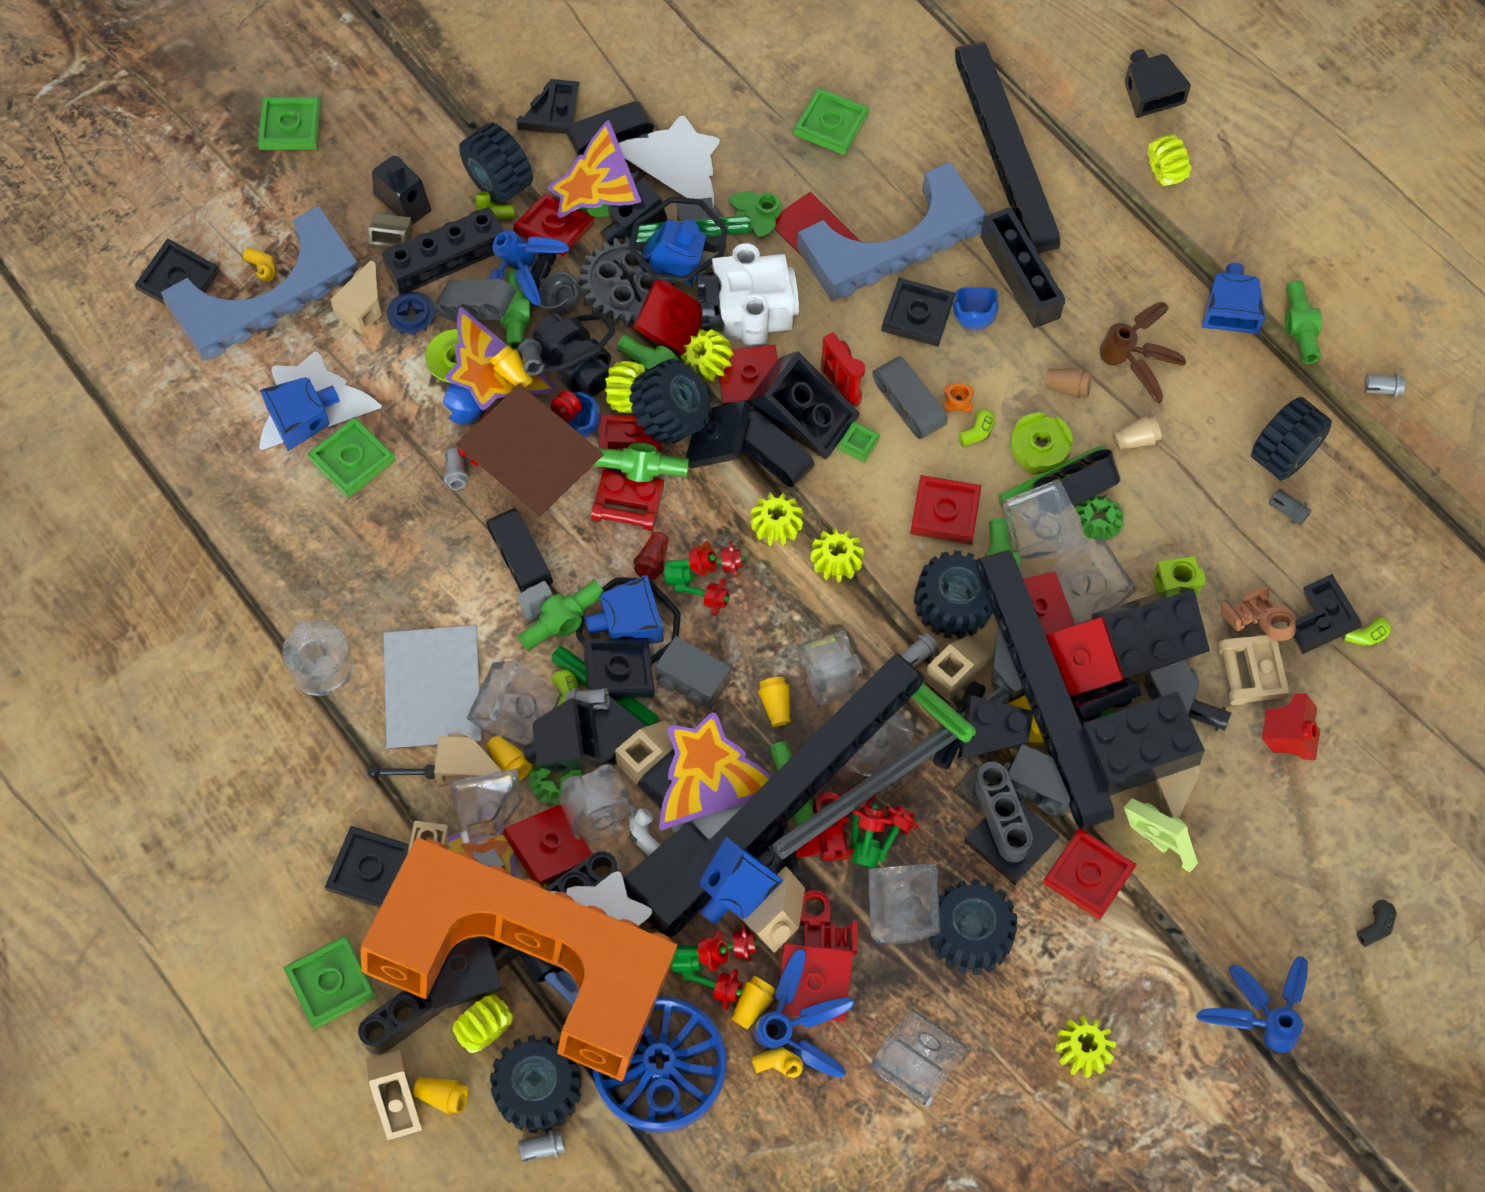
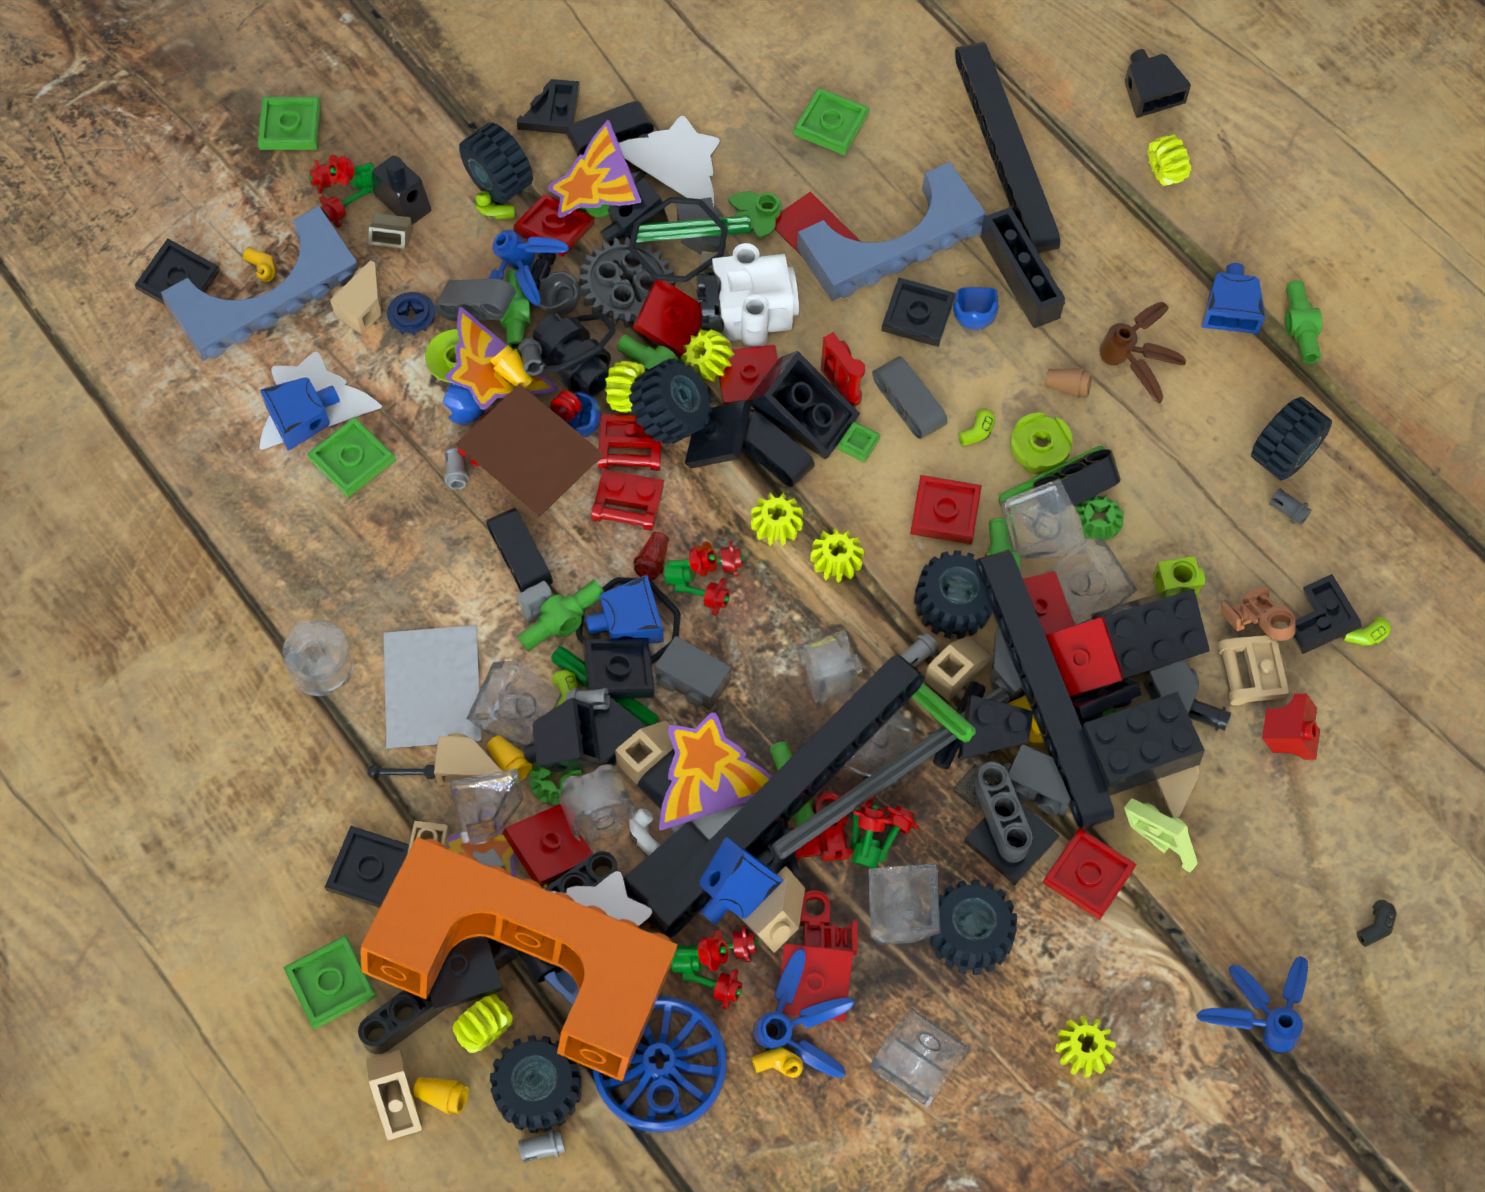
(340, 171): none -> red plant
(442, 251): black brick -> none
(642, 462): bright green pin -> none
(675, 248): blue torso -> none
(753, 1002): yellow cone -> none
(776, 700): yellow cone -> none
(958, 390): orange plate -> none
(1138, 434): tan cone -> none
(1385, 384): light grey pin -> none

